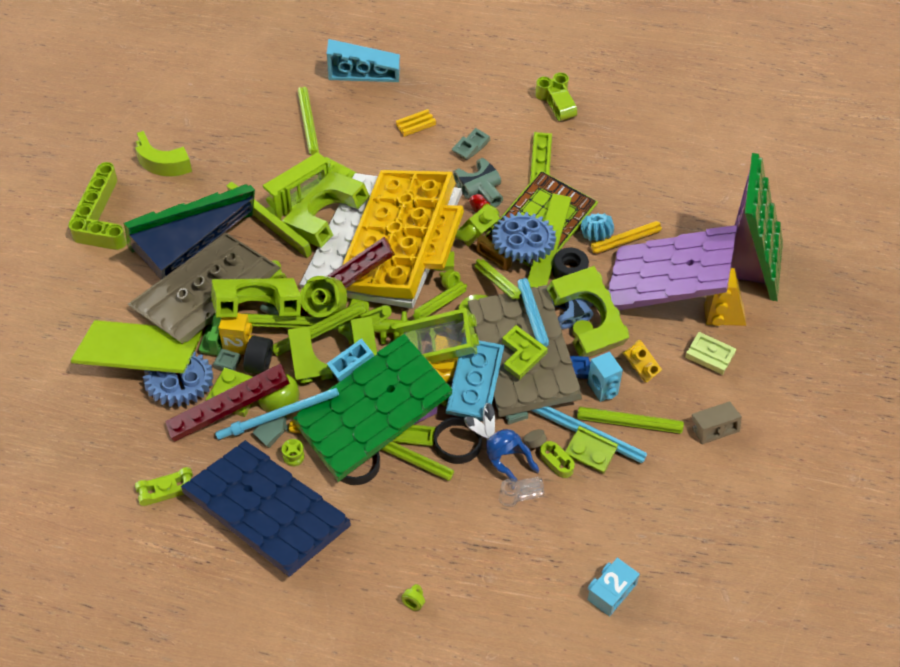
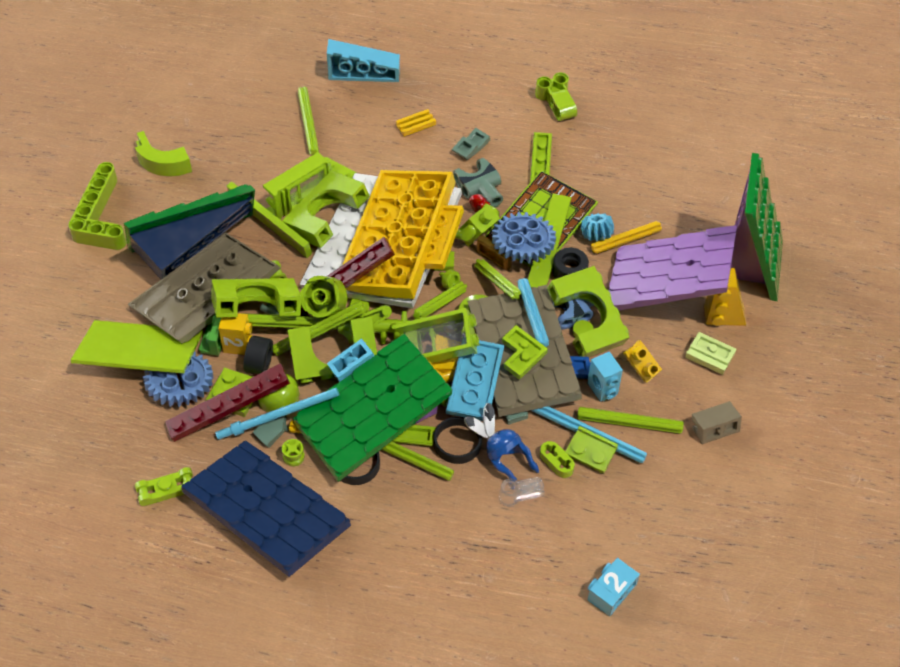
(227, 359): sand green tile -> none
(413, 598): lime tile -> none
(535, 438): dark tan tile -> none

